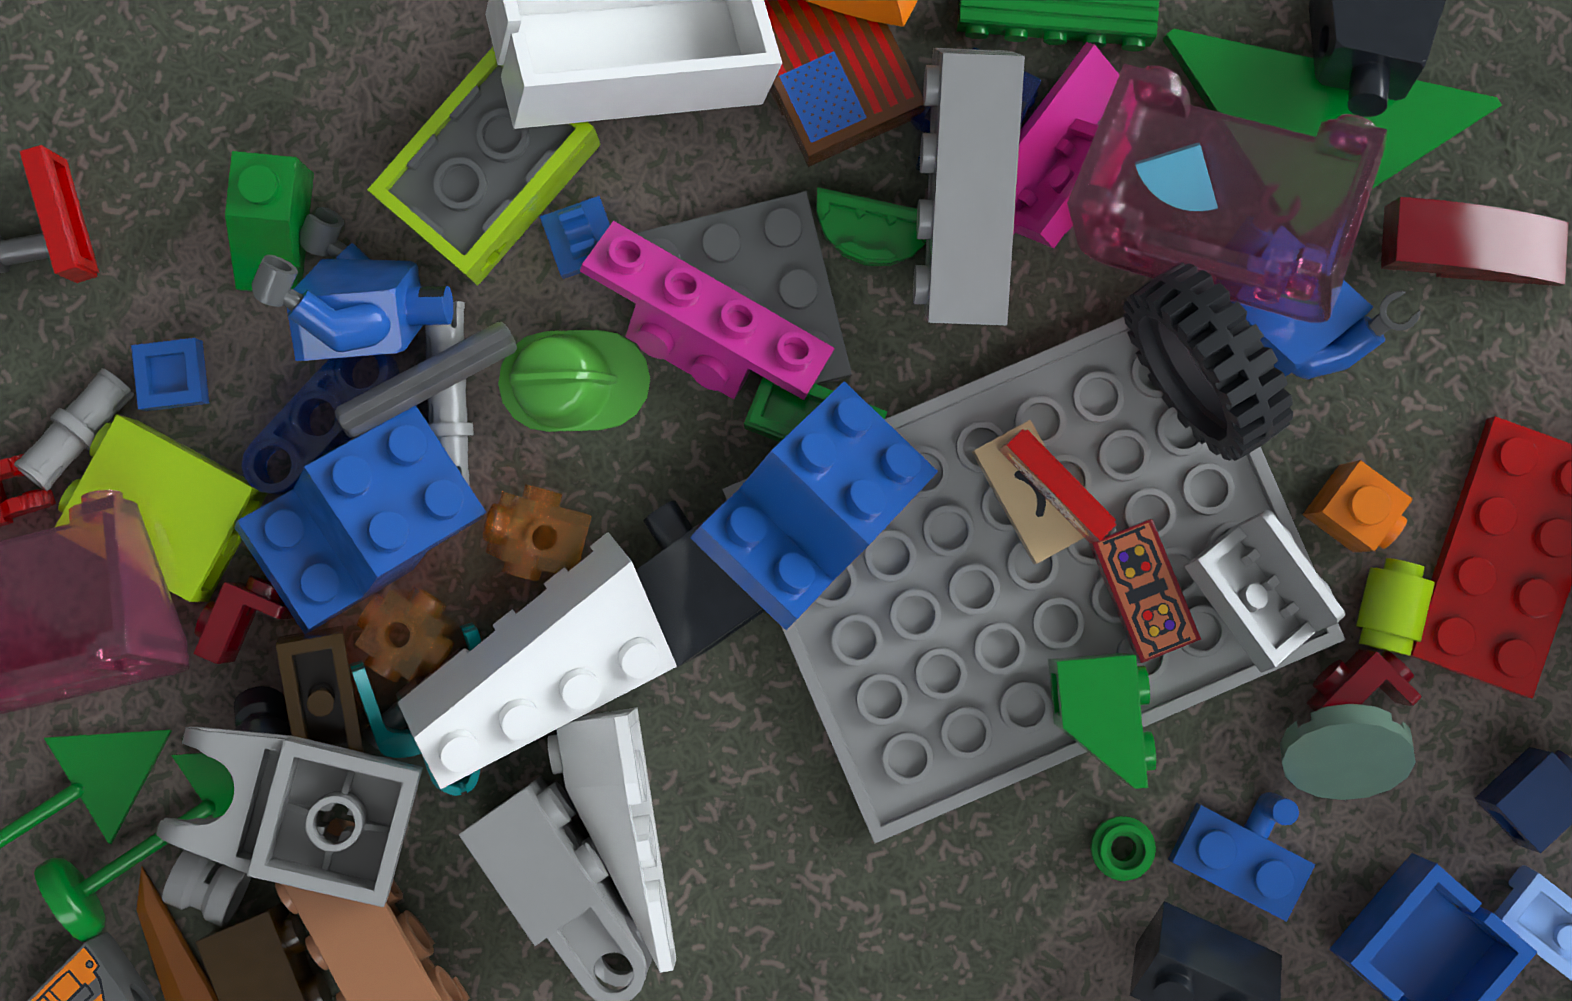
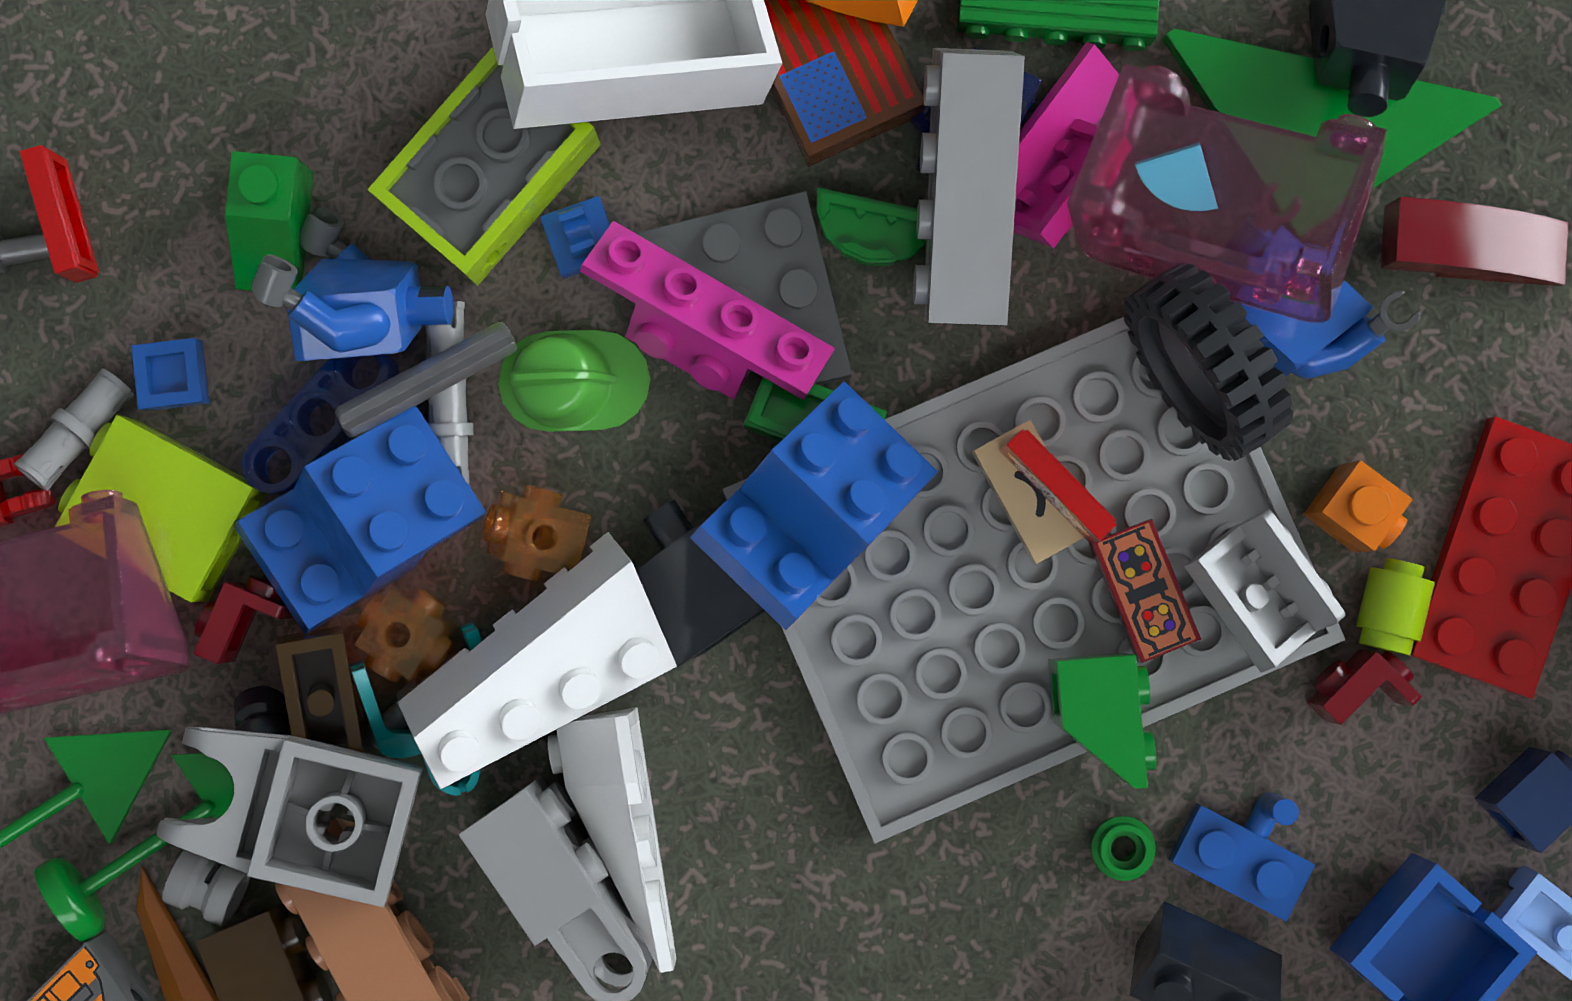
(1347, 752): sand green tile -> none

